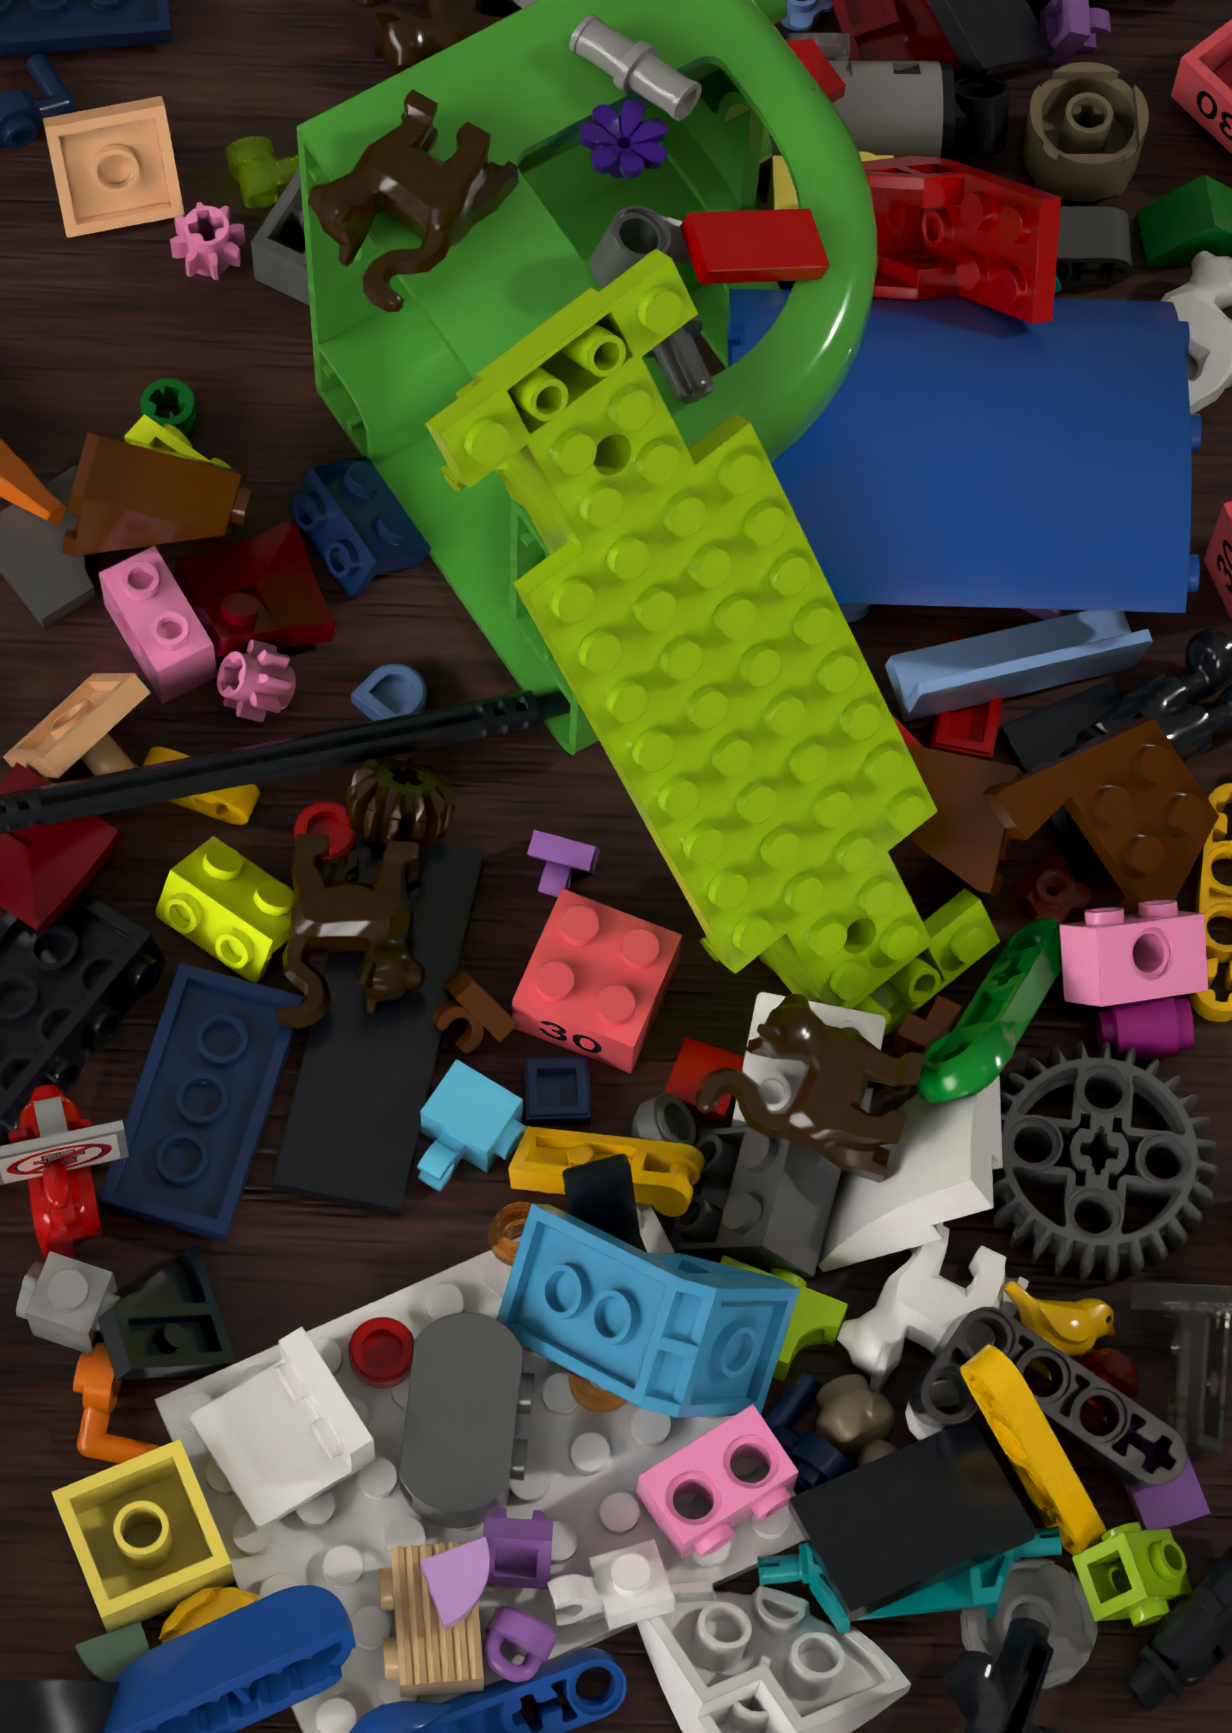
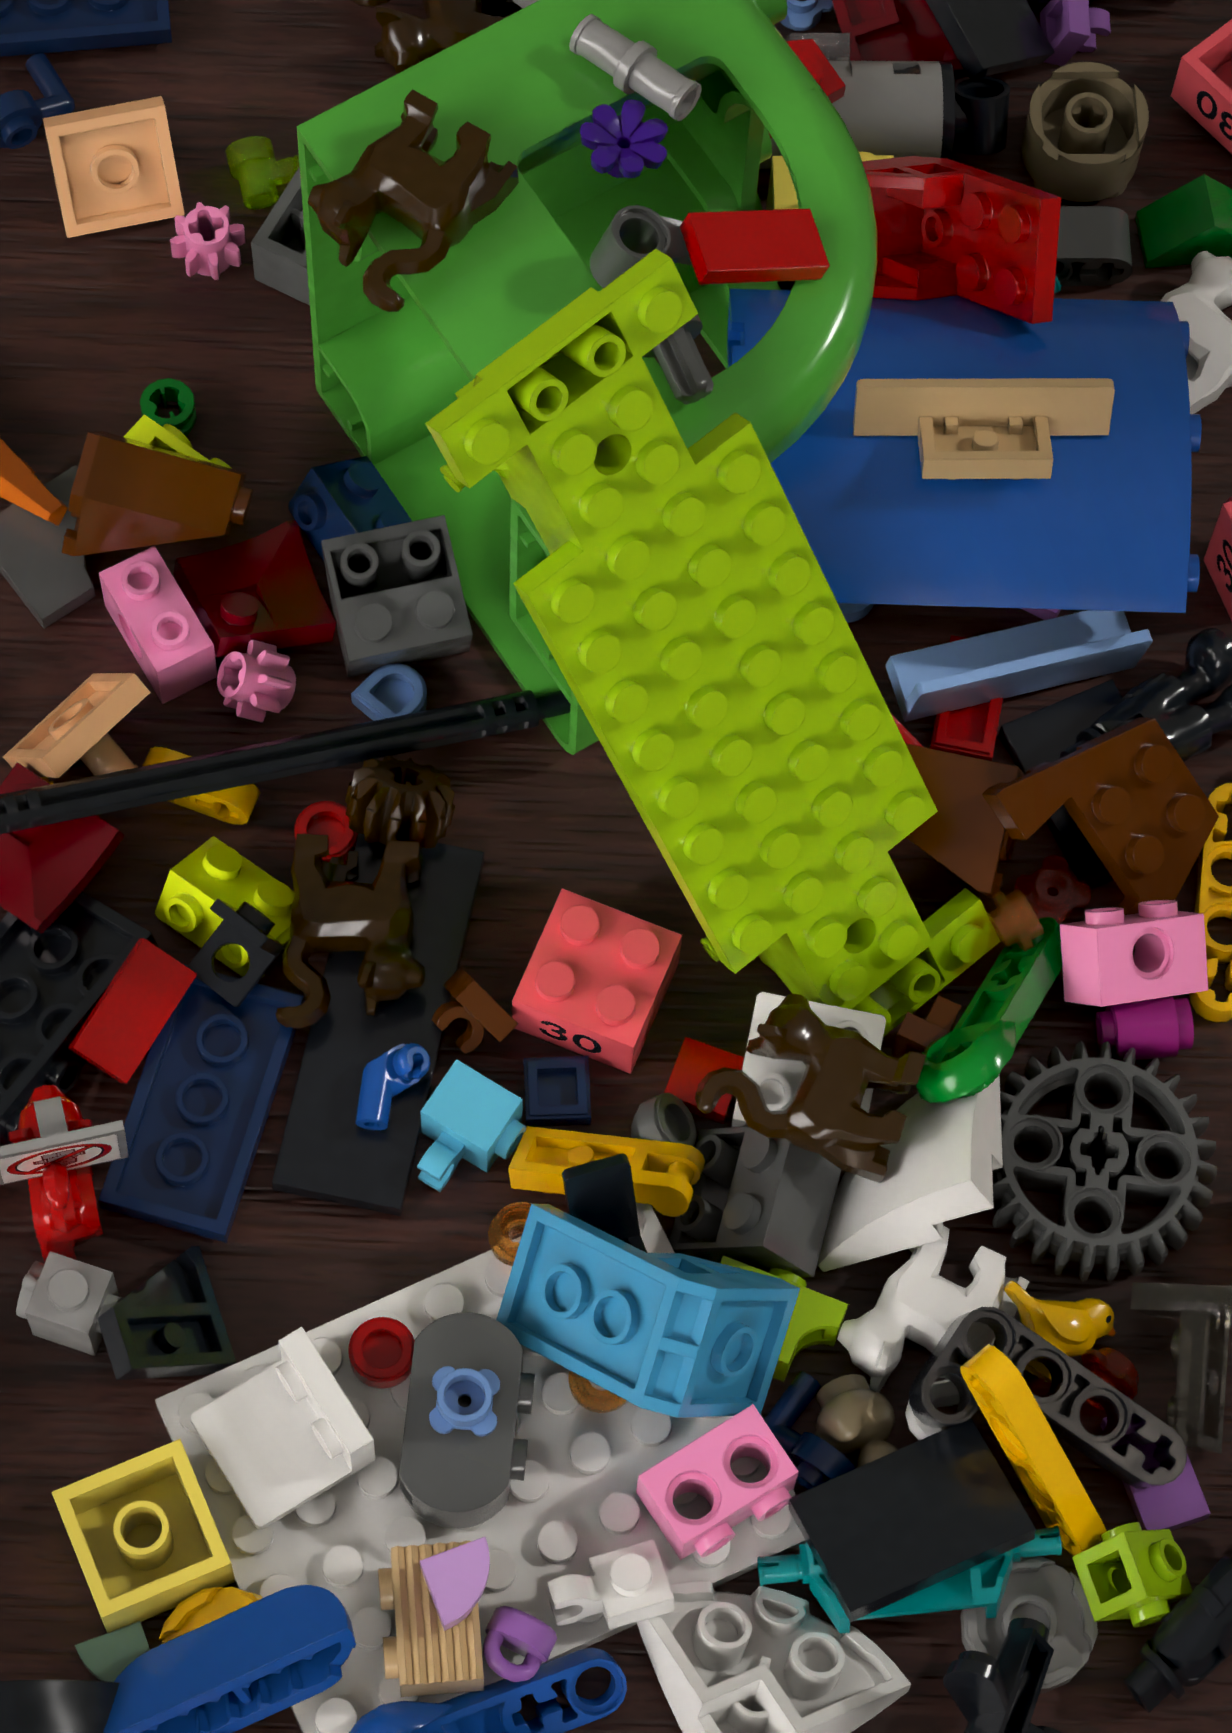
(100, 1392): orange plate -> none
(132, 1011): none -> red tile
(242, 927): none -> black bracket
(386, 1078): none -> blue arm
(396, 595): none -> dark grey slope
(478, 1386): none -> medium blue plate
(519, 1550): medium lavender tile -> none
(561, 859): medium lavender tile -> none
(984, 423): none -> tan bracket
(1015, 919): none -> clear orange plate

